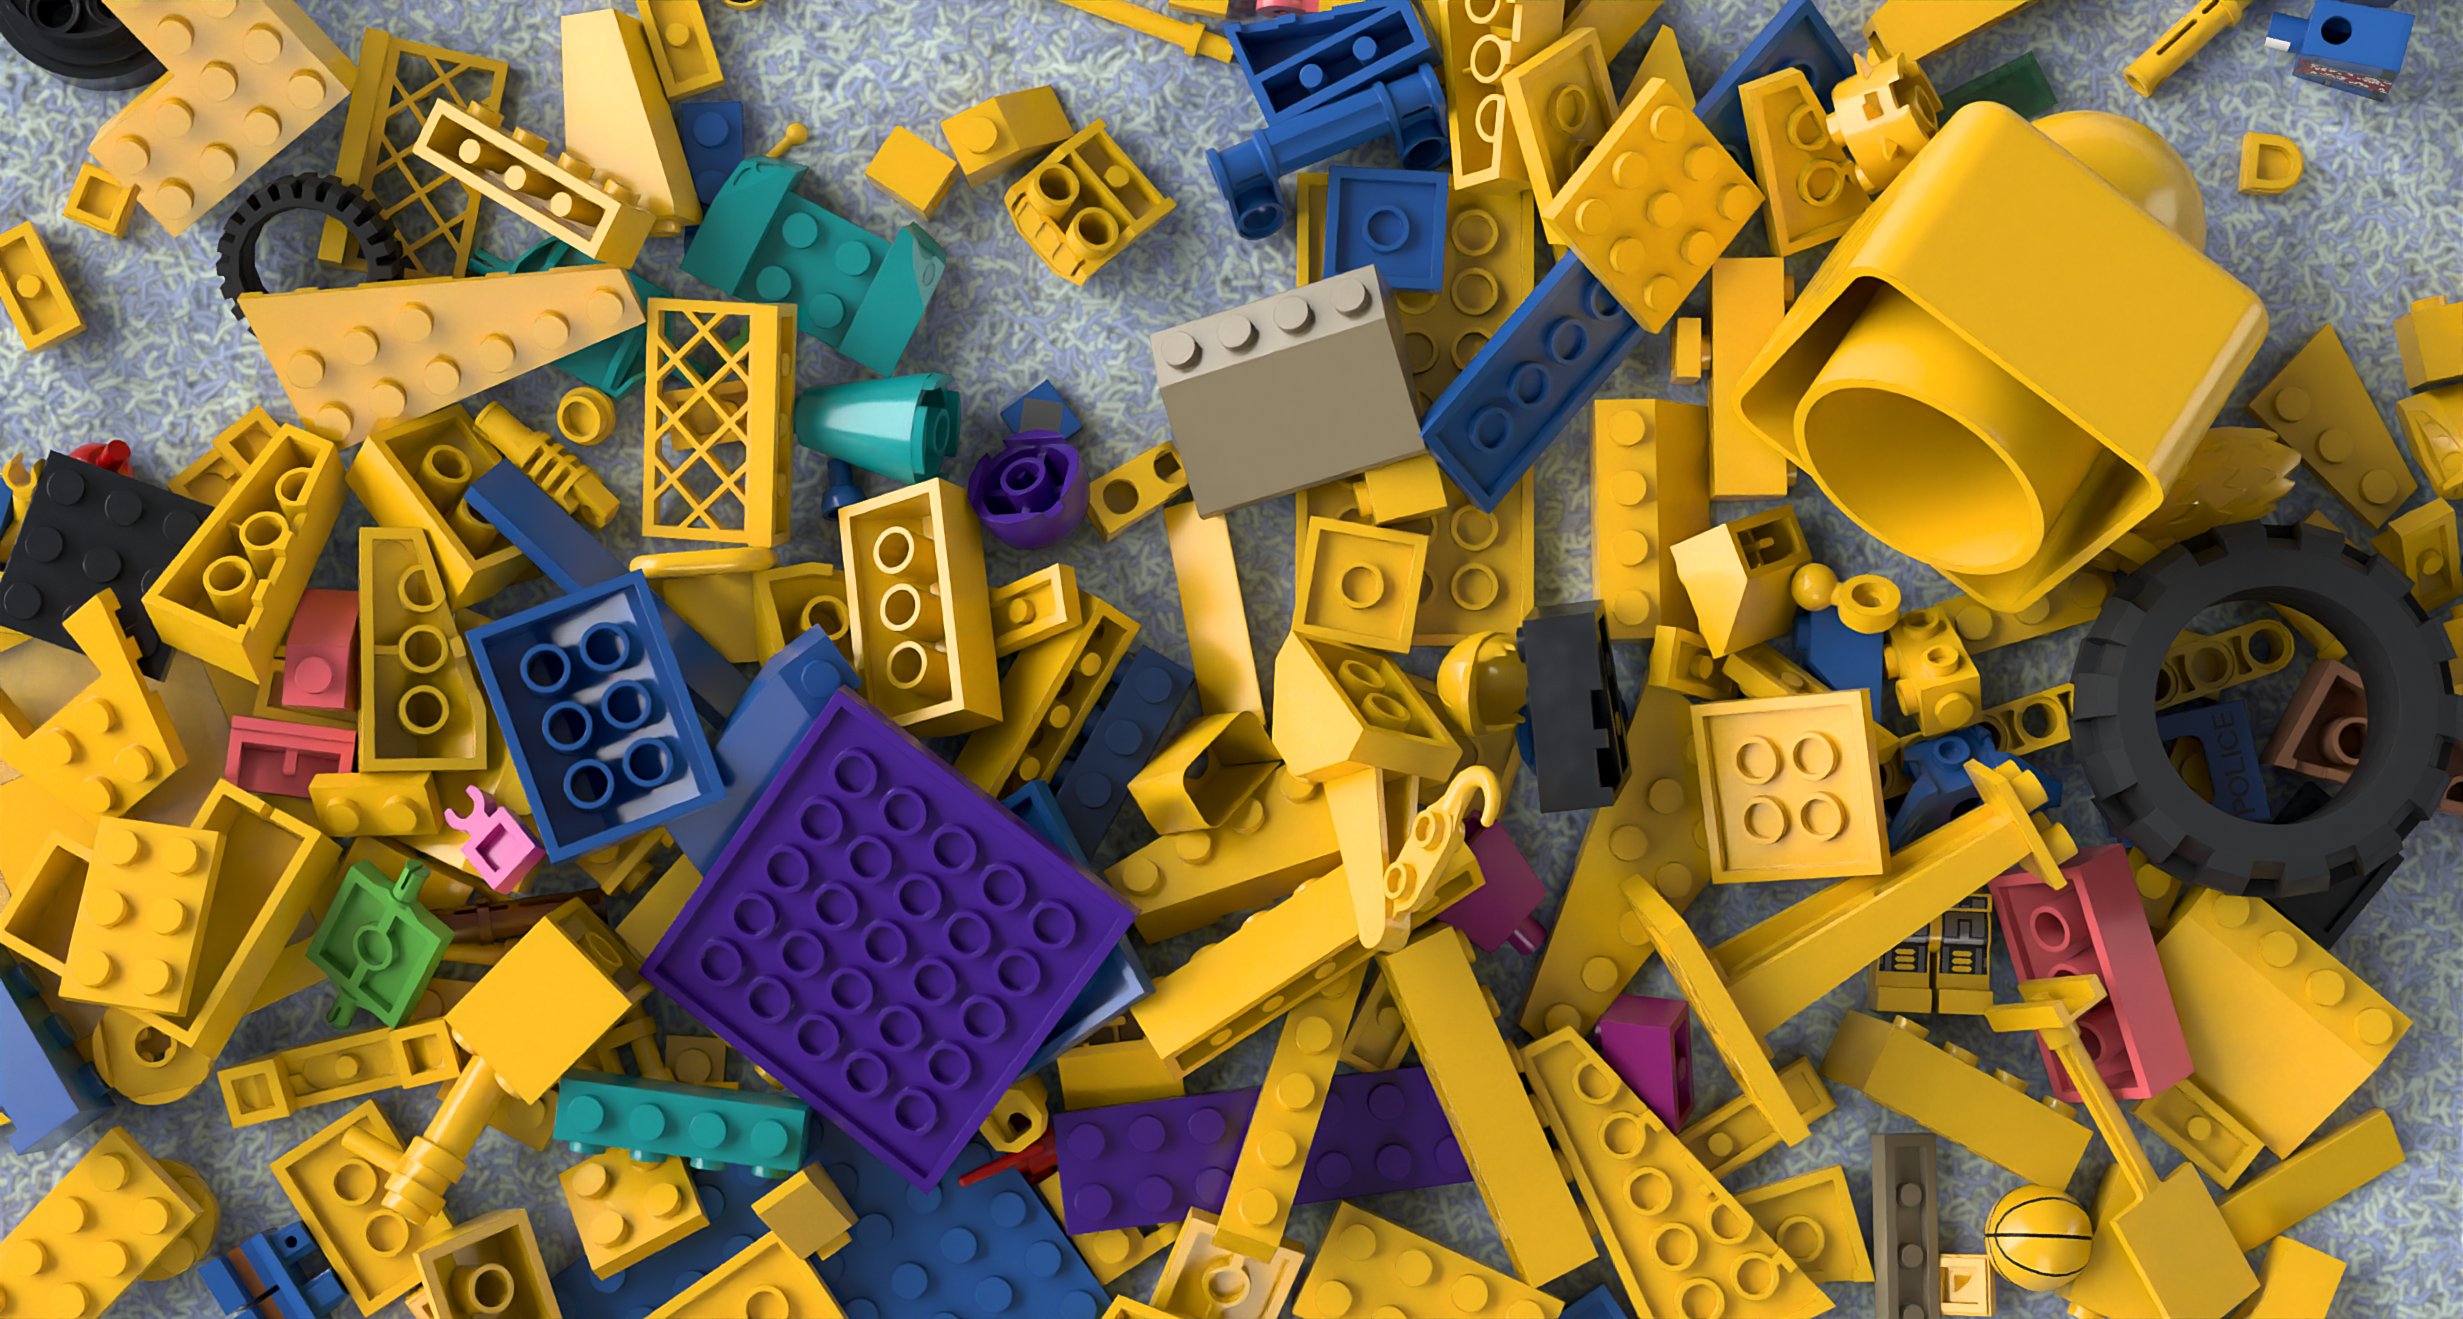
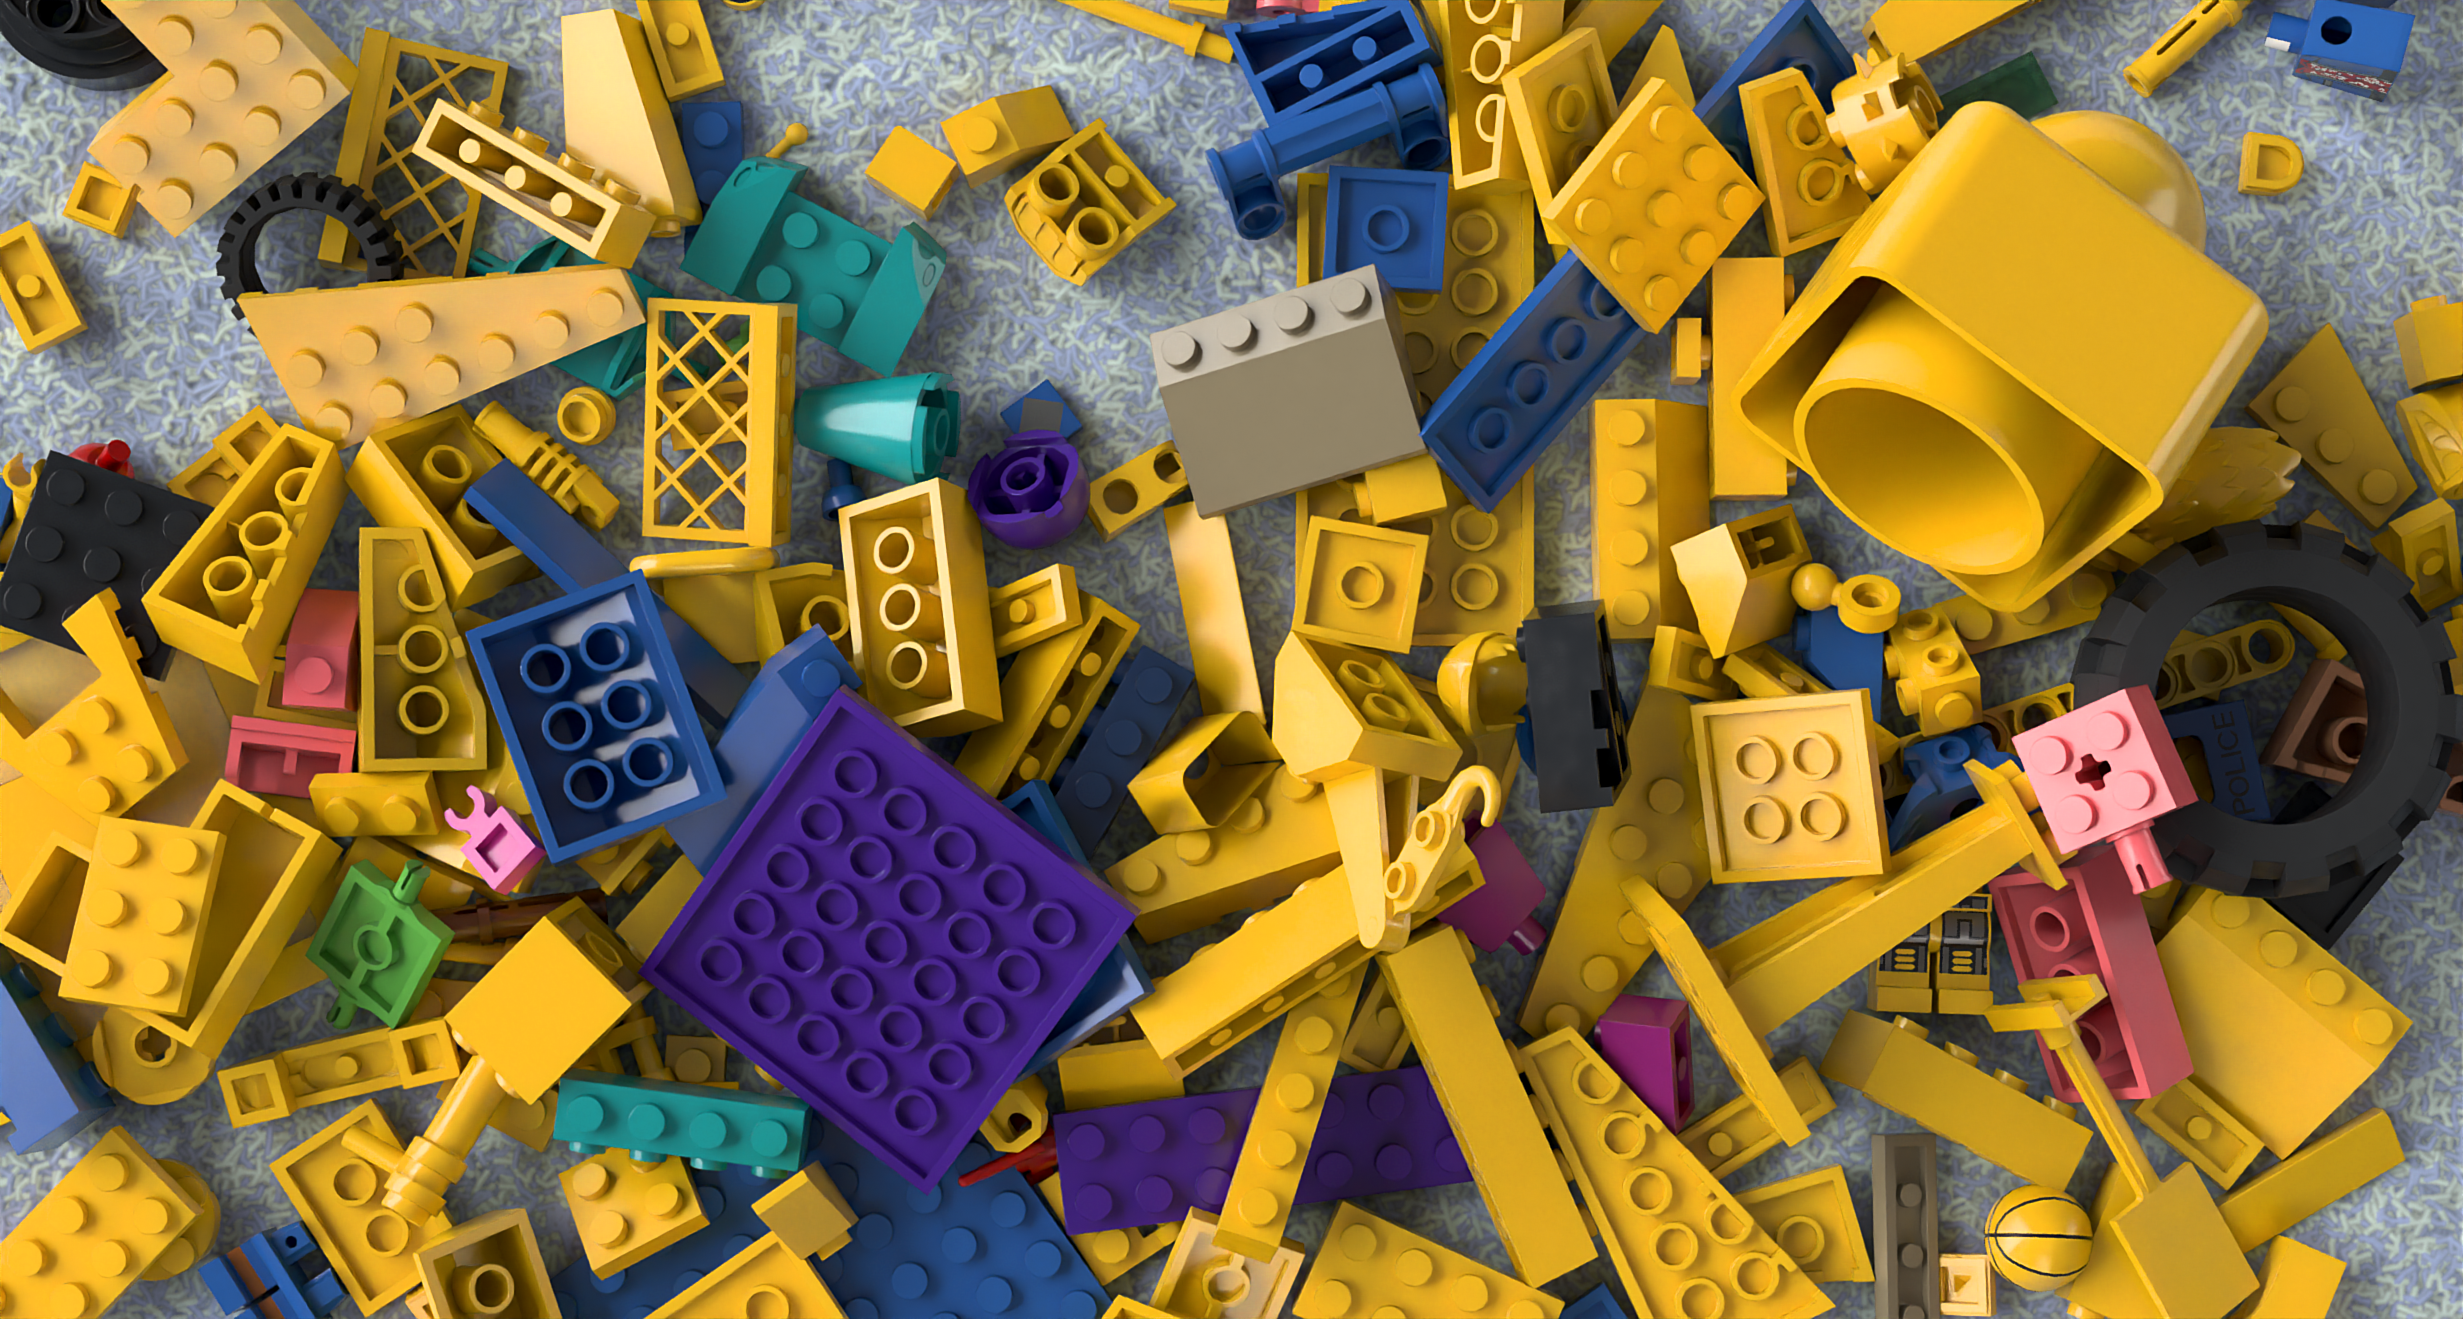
(2121, 806): none -> brick

